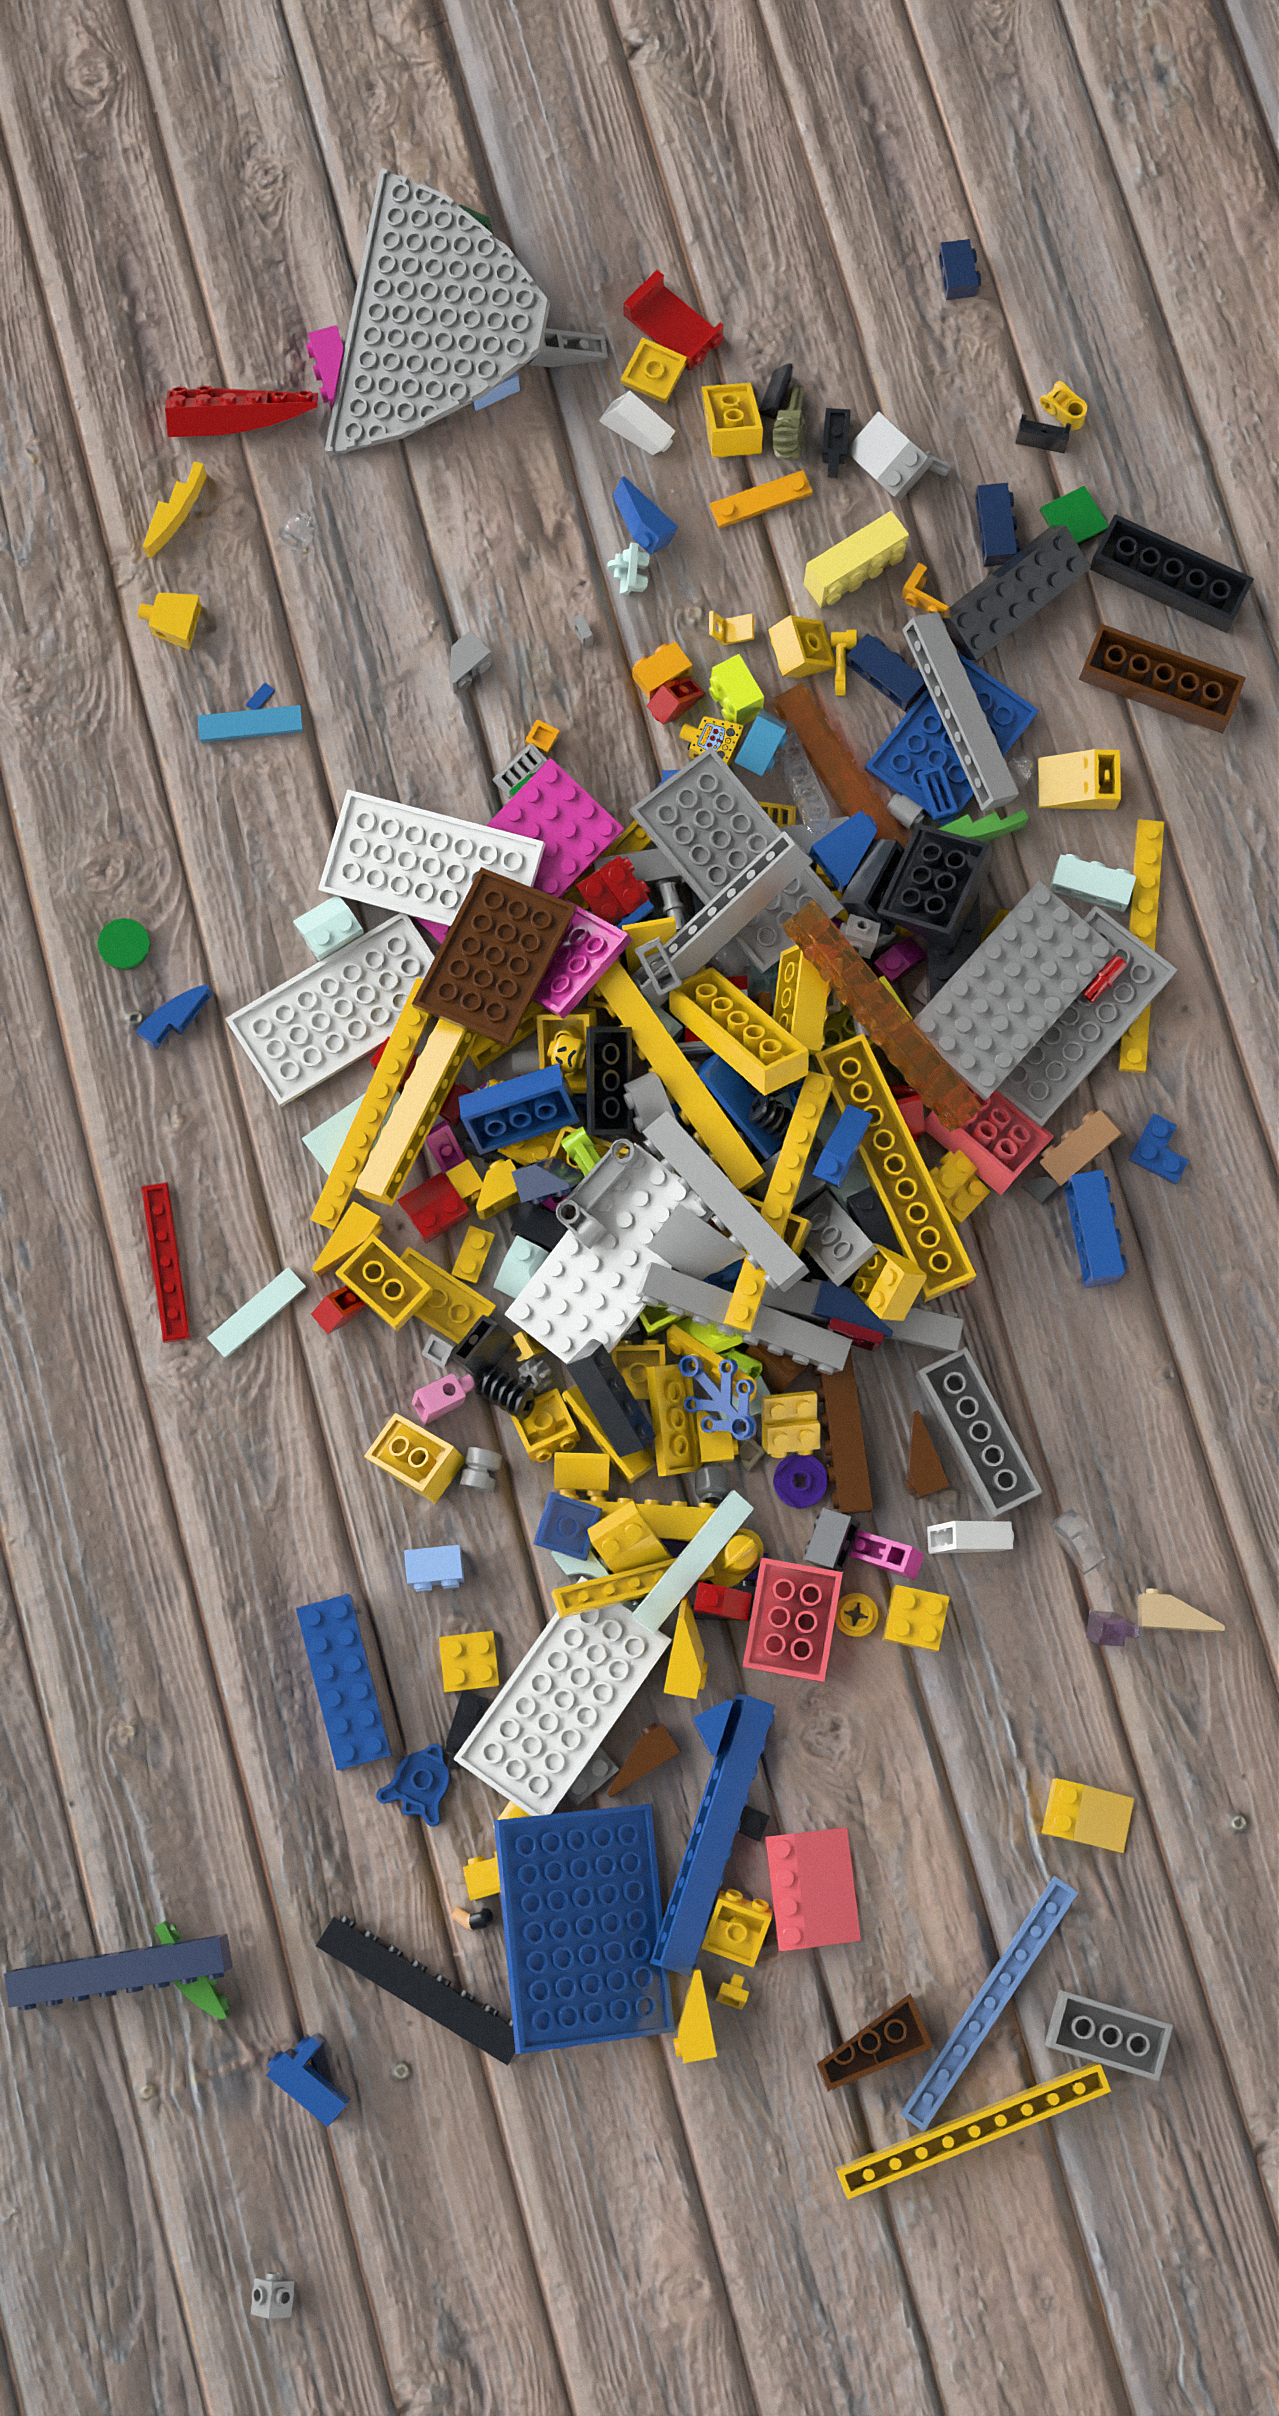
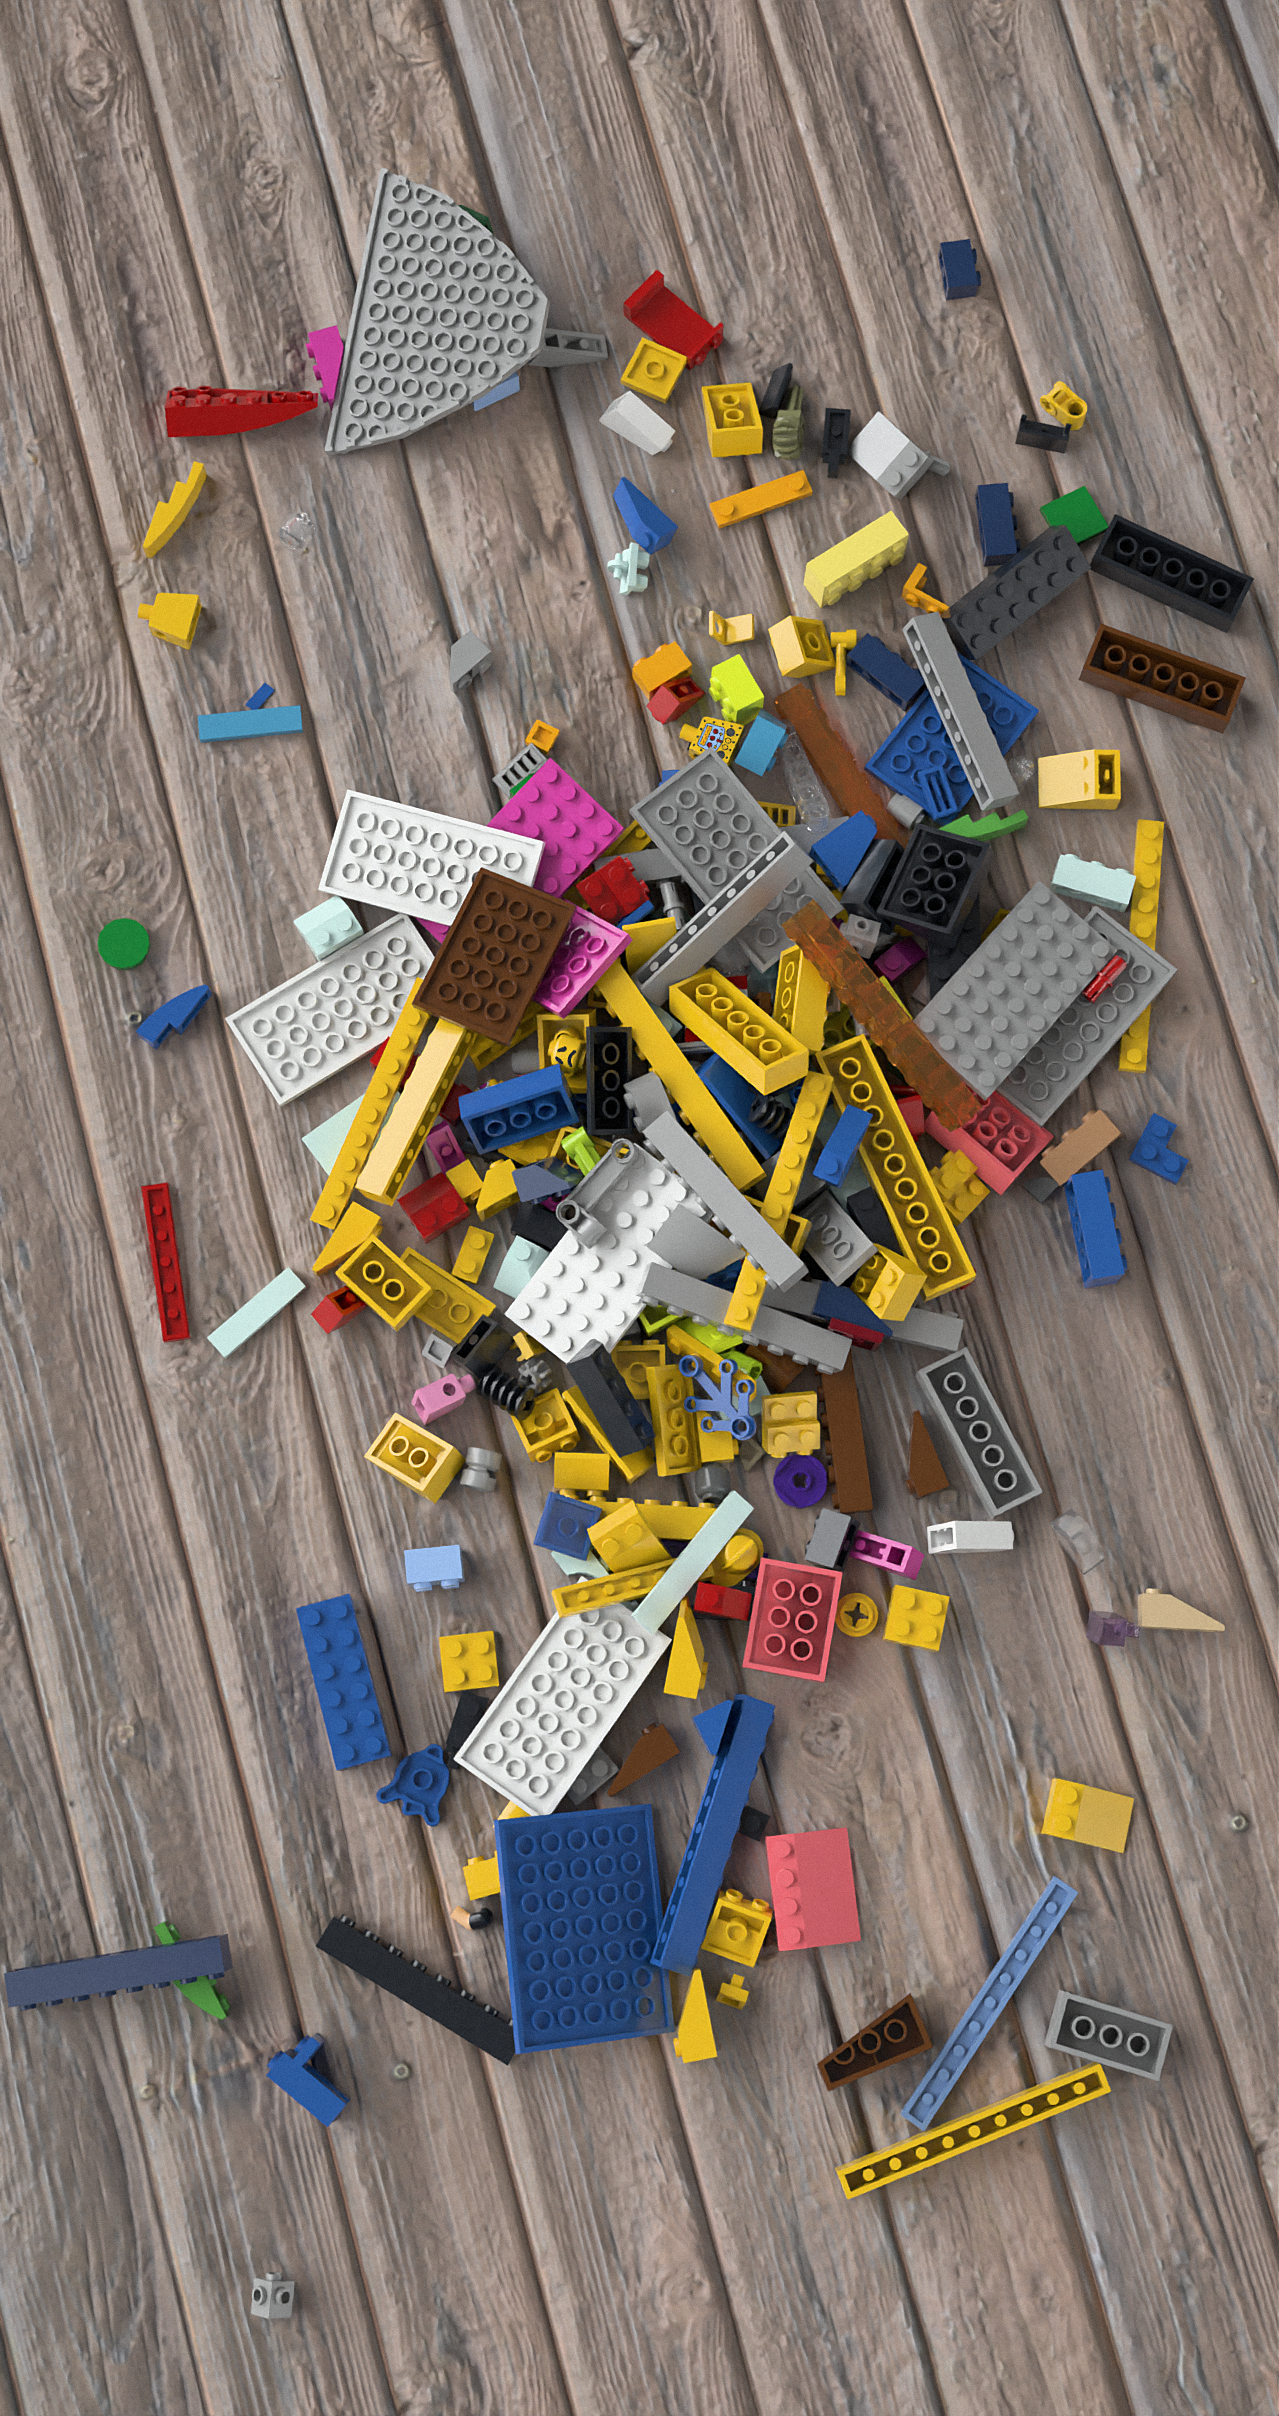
(583, 631): light grey tile -> none
(668, 984): light grey slope -> none

